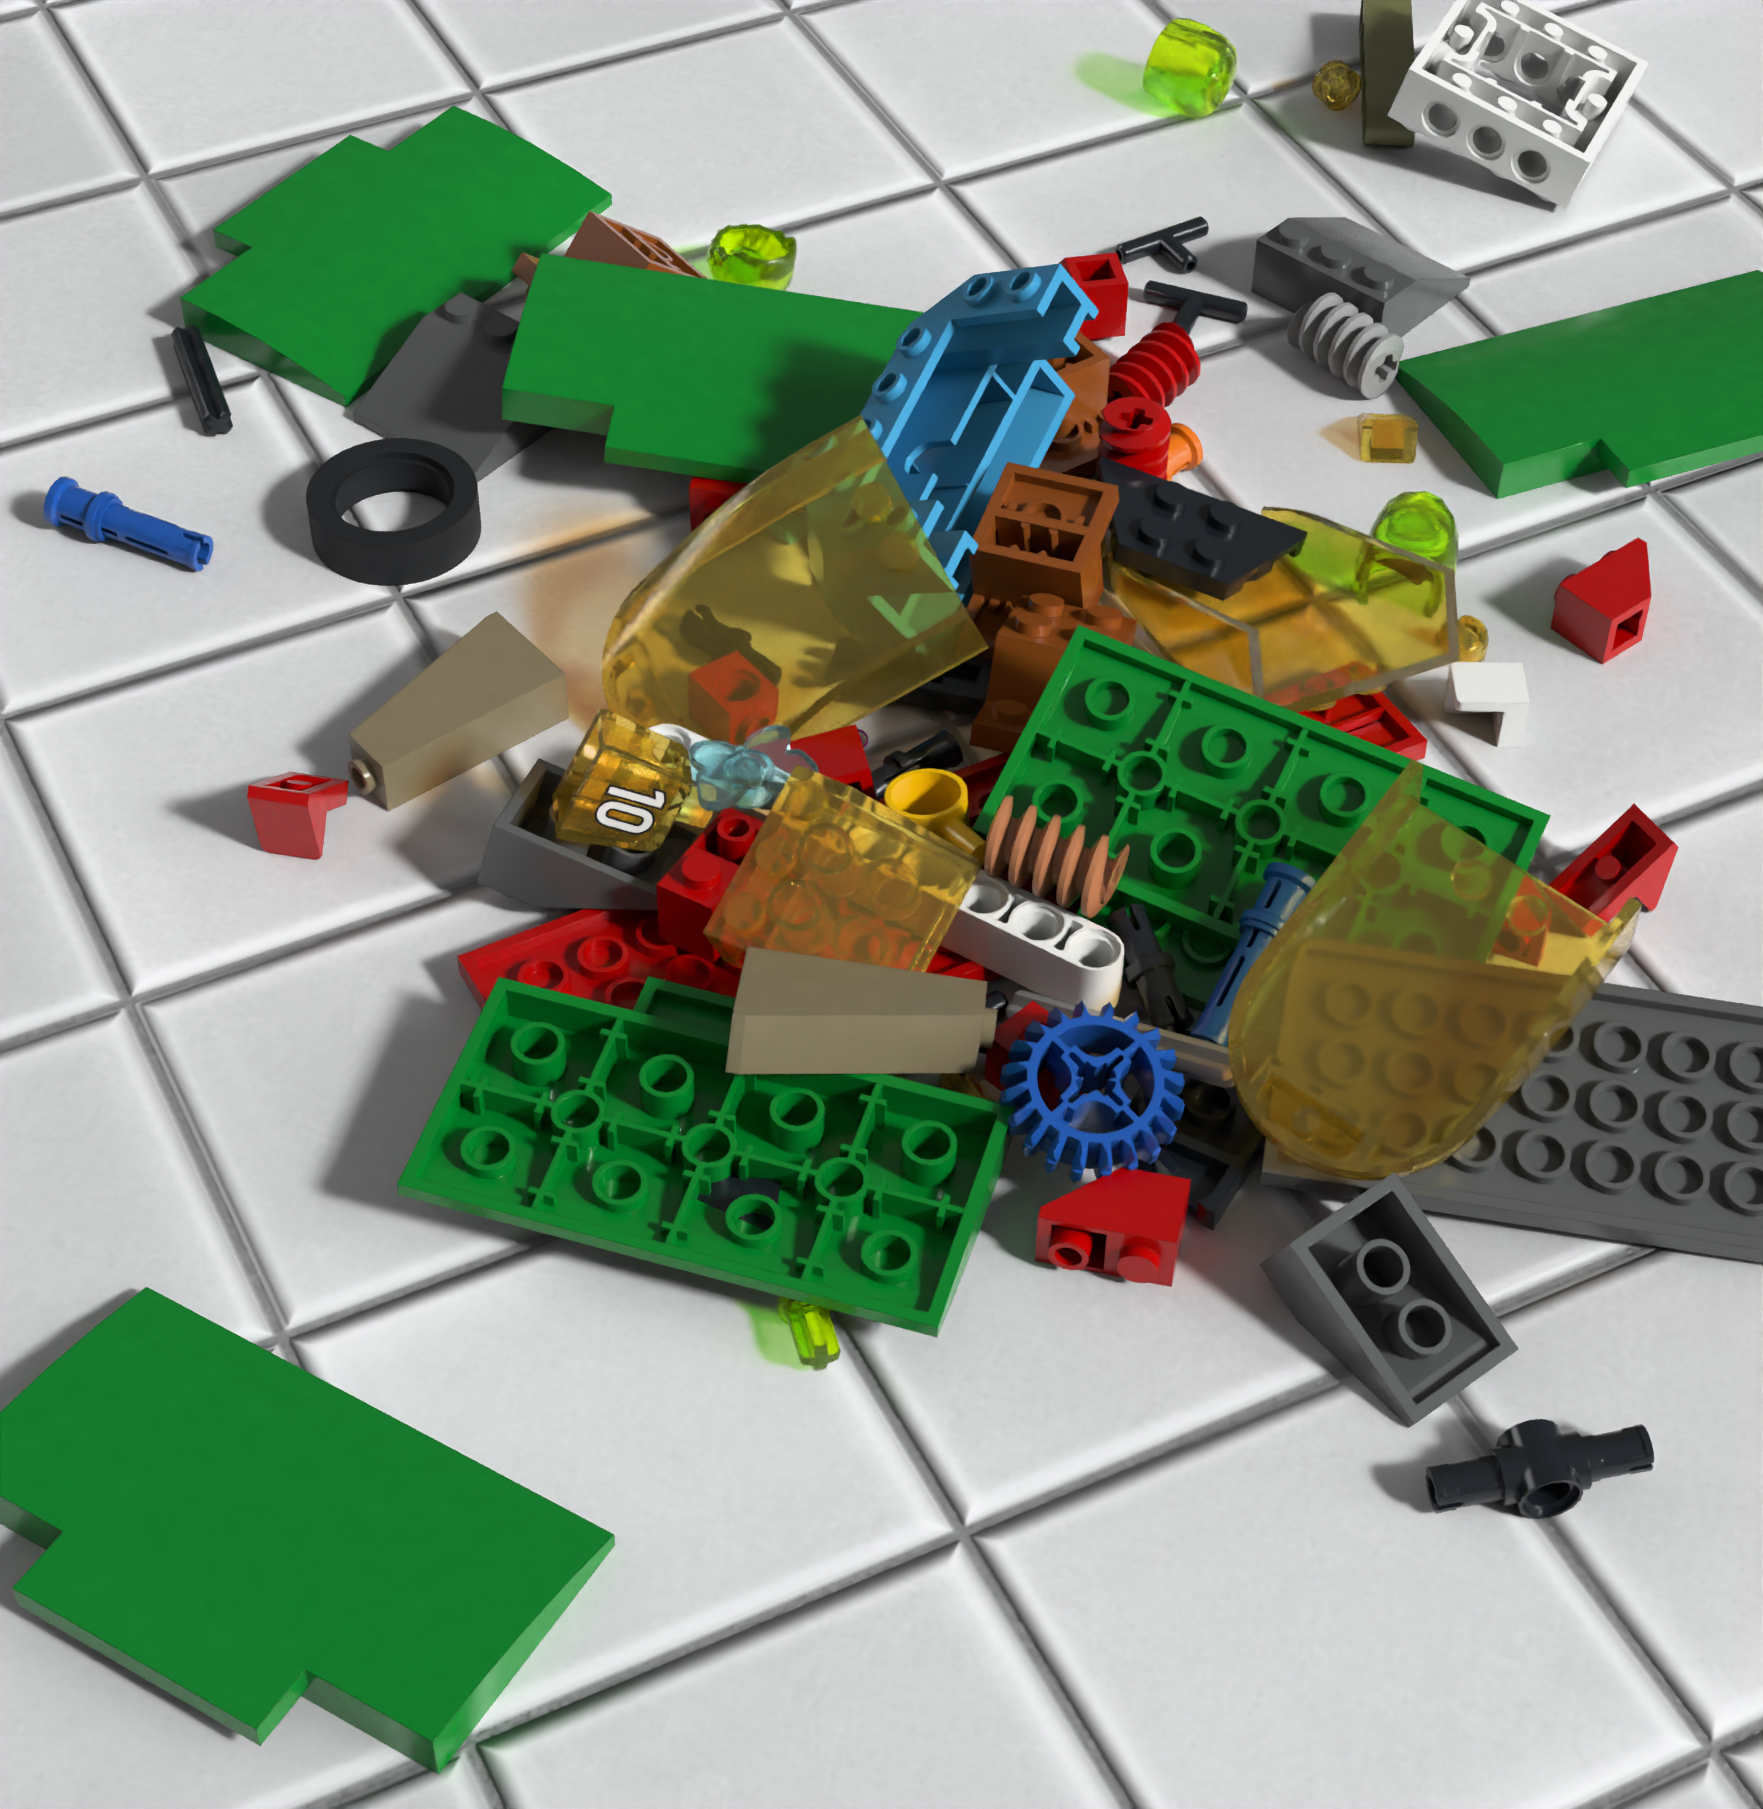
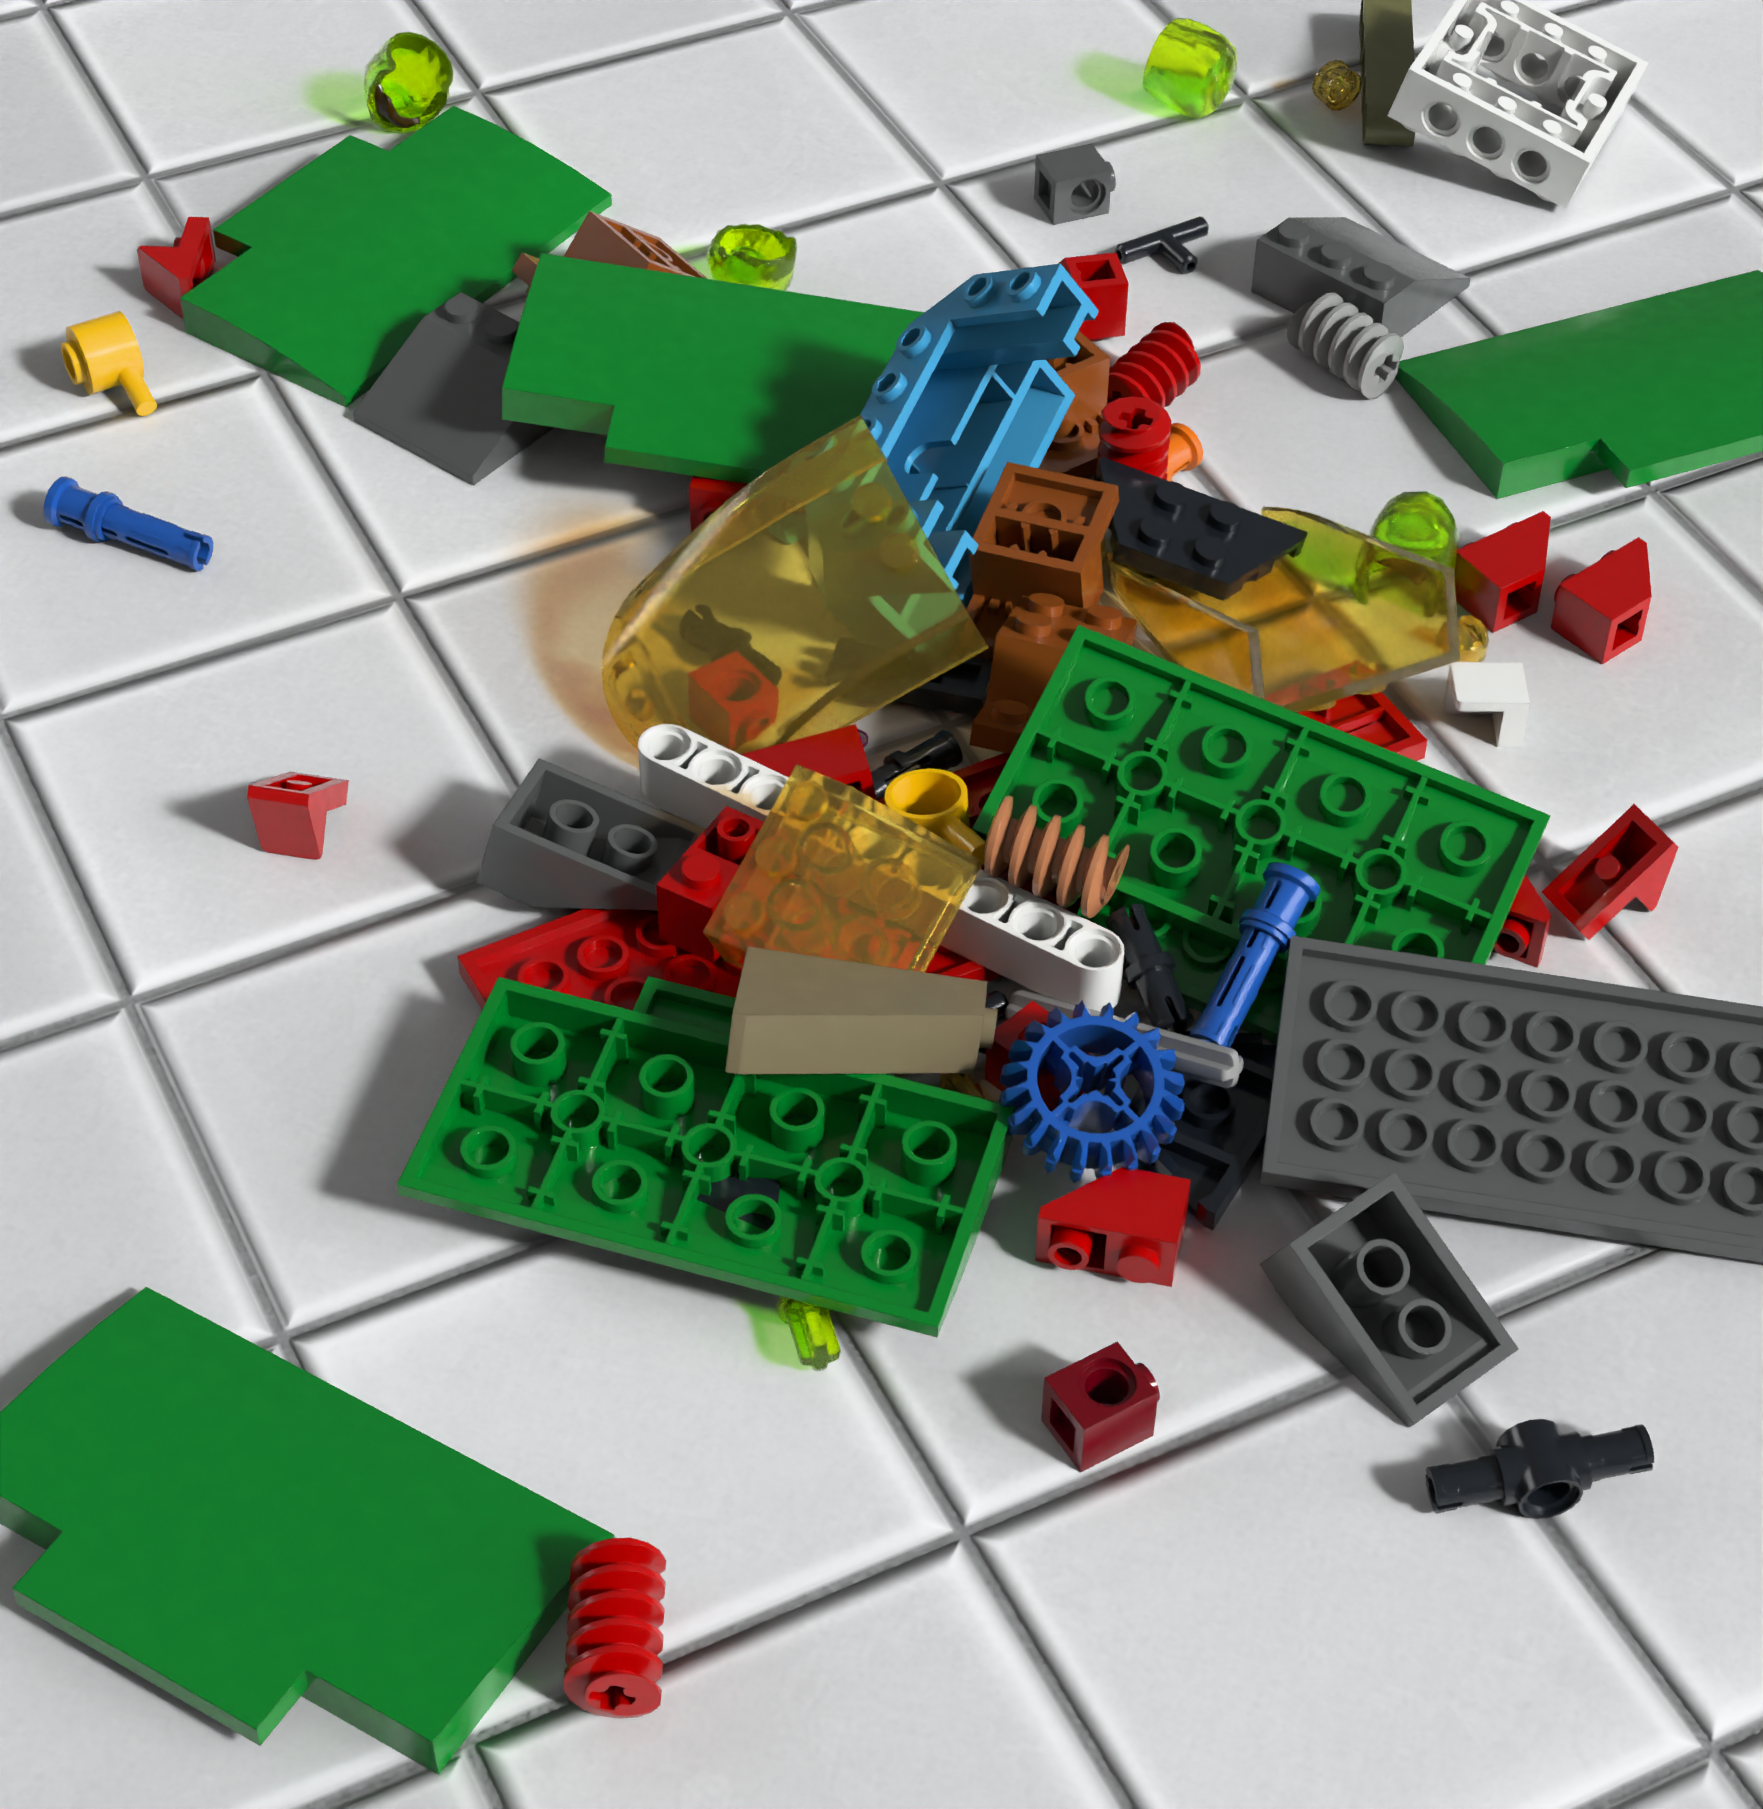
(107, 355): none -> yellow piece
(178, 269): none -> red slope
(201, 380): black axle -> none
(400, 555): black tyre -> none
(407, 83): none -> clear neon green piece
(457, 714): dark tan slope -> none
(615, 1628): none -> red piece
(625, 787): clear yellow torso -> none
(748, 772): clear light blue animal -> none
(1073, 184): none -> dark grey brick
(1094, 1430): none -> dark red brick
(1193, 303): black piece -> none
(1387, 437): clear yellow slope -> none
(1410, 995): clear yellow windscreen -> none
(1504, 572): none -> red slope

